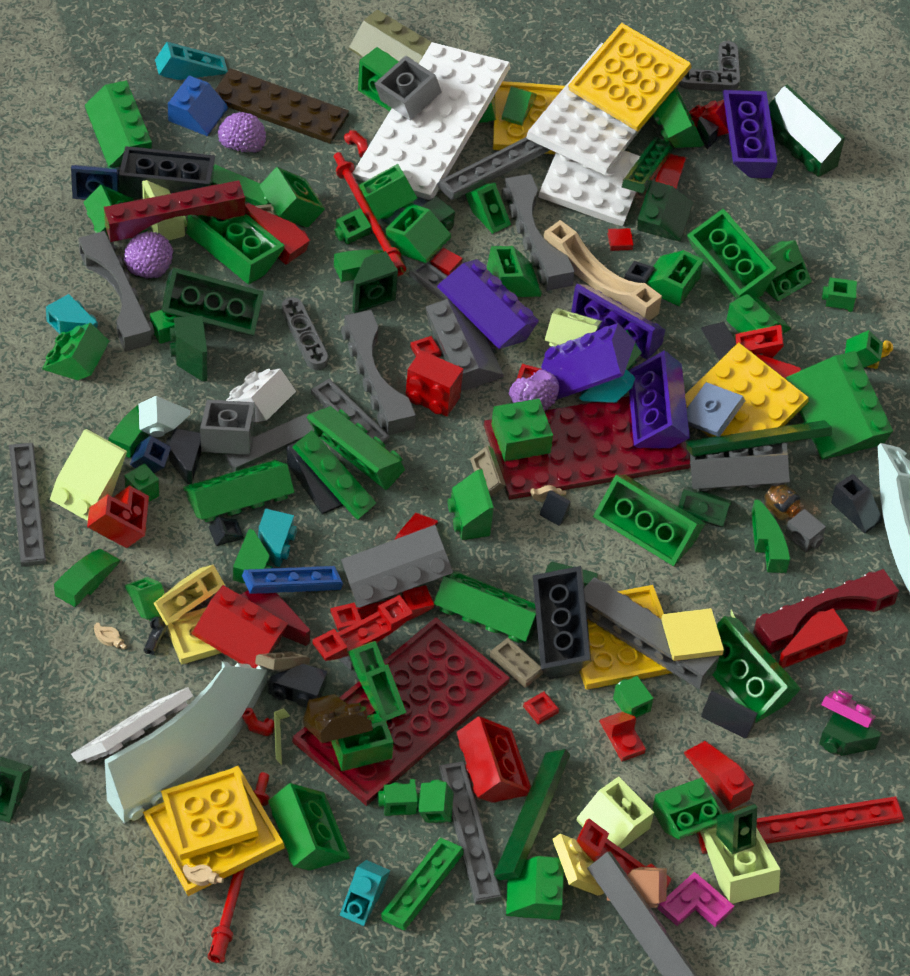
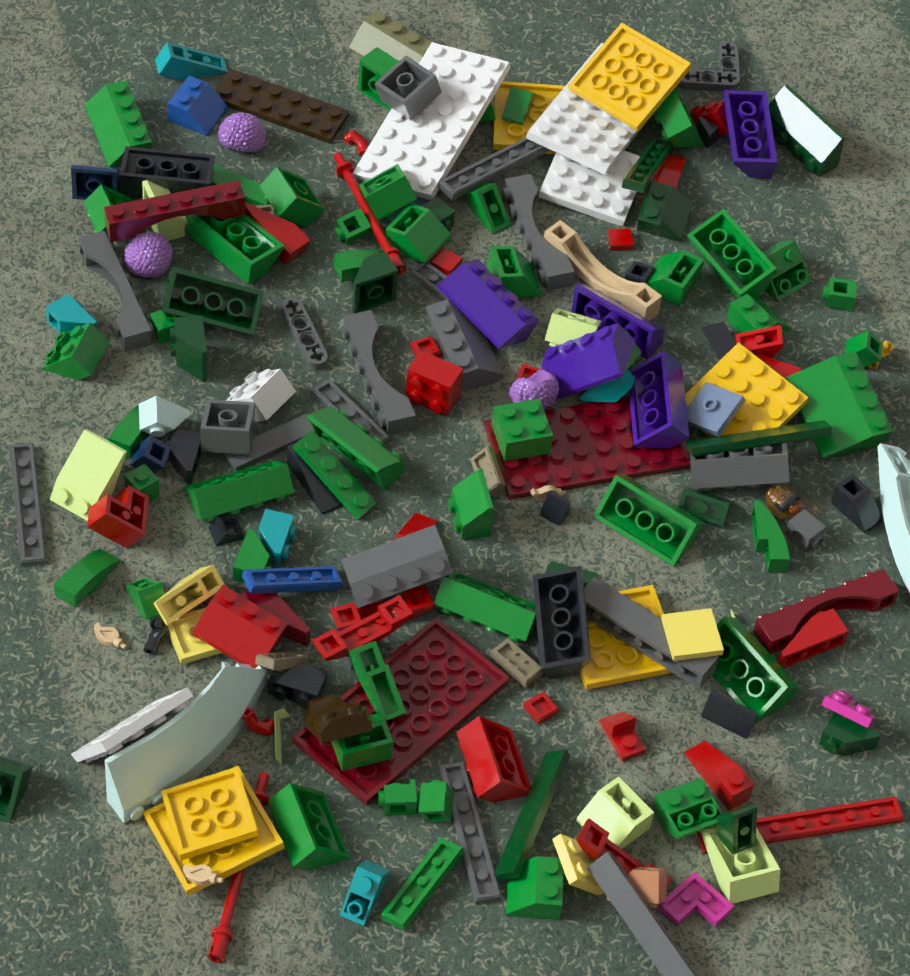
(633, 697): green brick -> none

